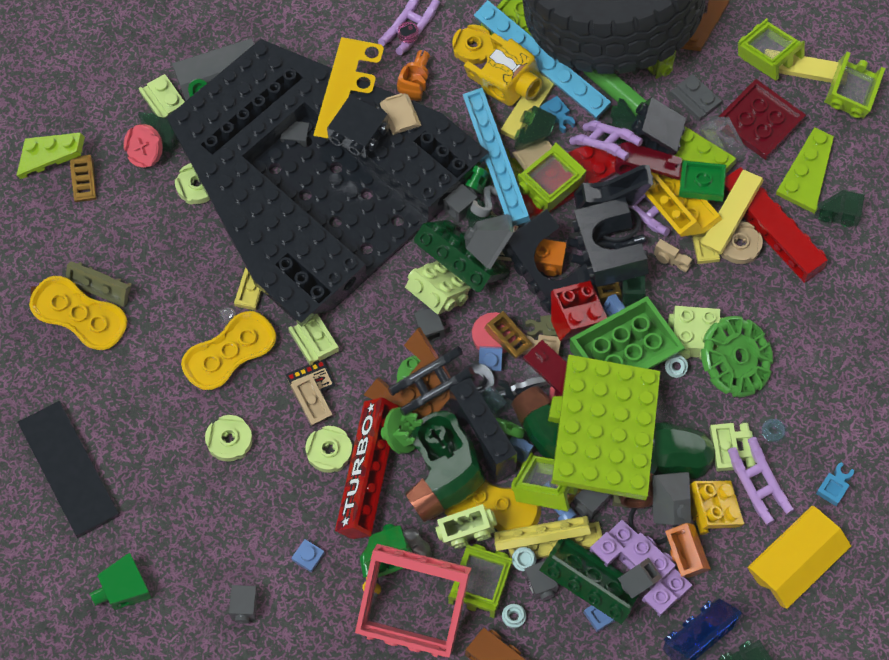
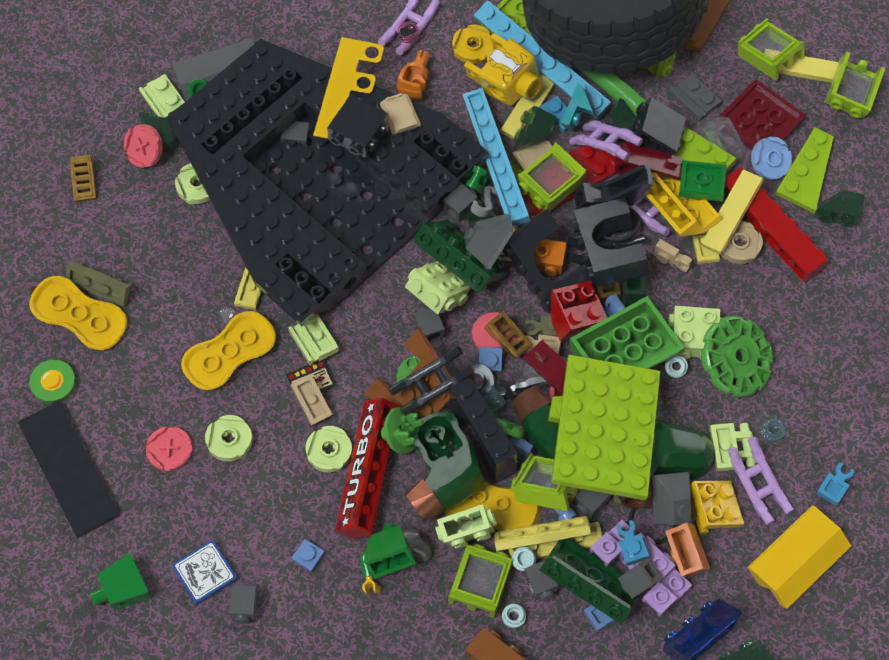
(47, 150): lime wing -> none
(52, 381): none -> bright green tile
(169, 448): none -> coral tile
(204, 572): none -> tile
(423, 564): coral window -> none
(578, 103): none -> teal slope
(632, 546): none -> dark azure plate
(771, 158): none -> light blue tile

